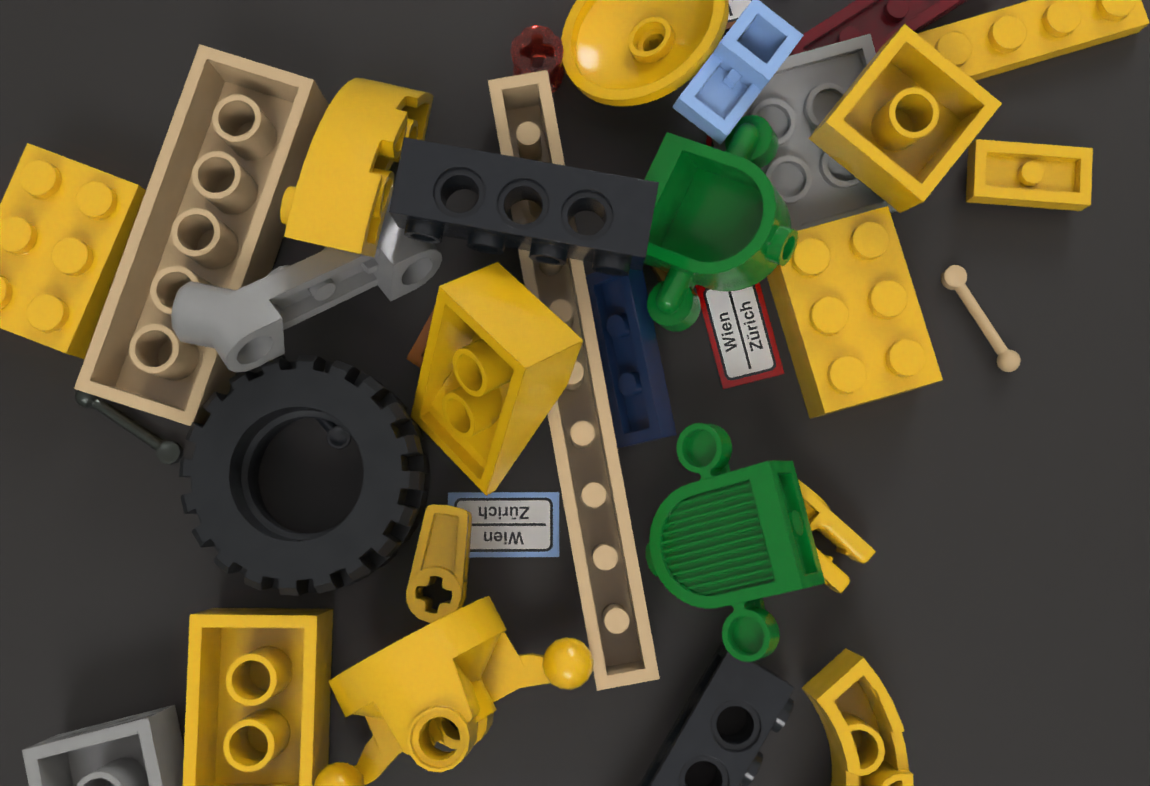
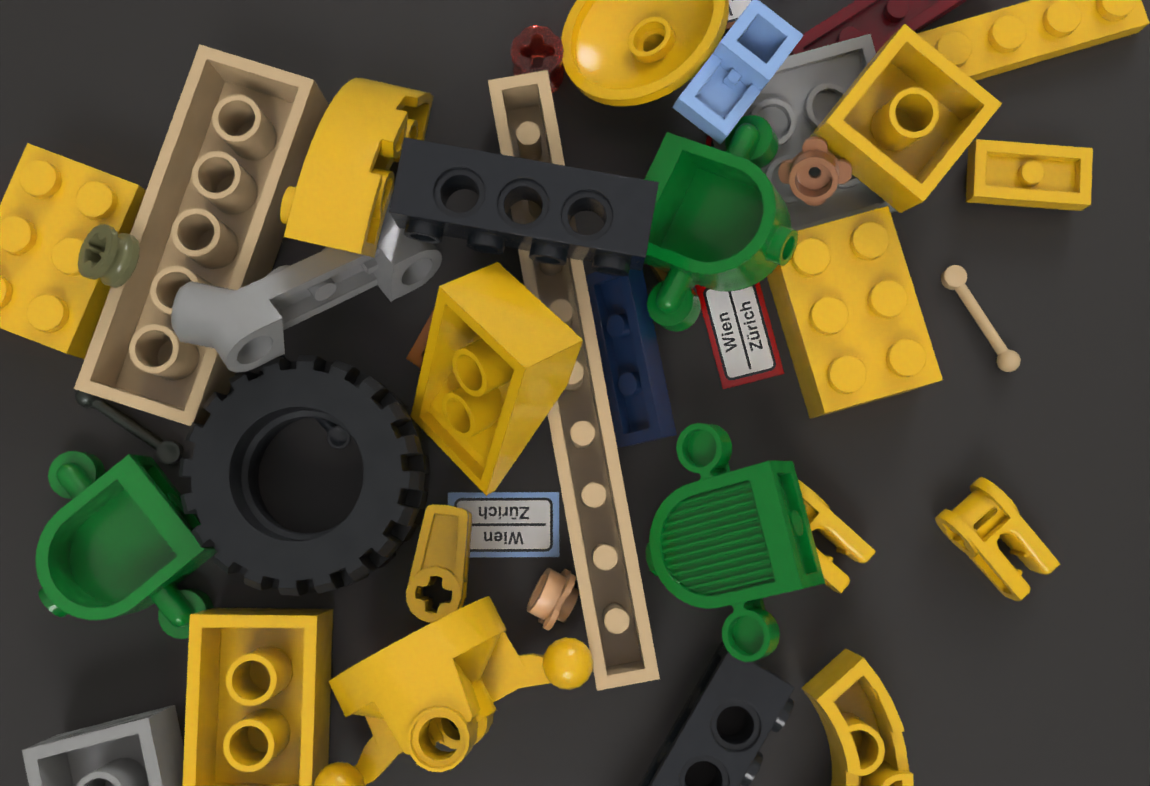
(108, 256): none -> olive bush
(119, 544): none -> green piece
(553, 597): none -> light nougat plate
(809, 188): none -> nougat plate
(977, 527): none -> yellow piece

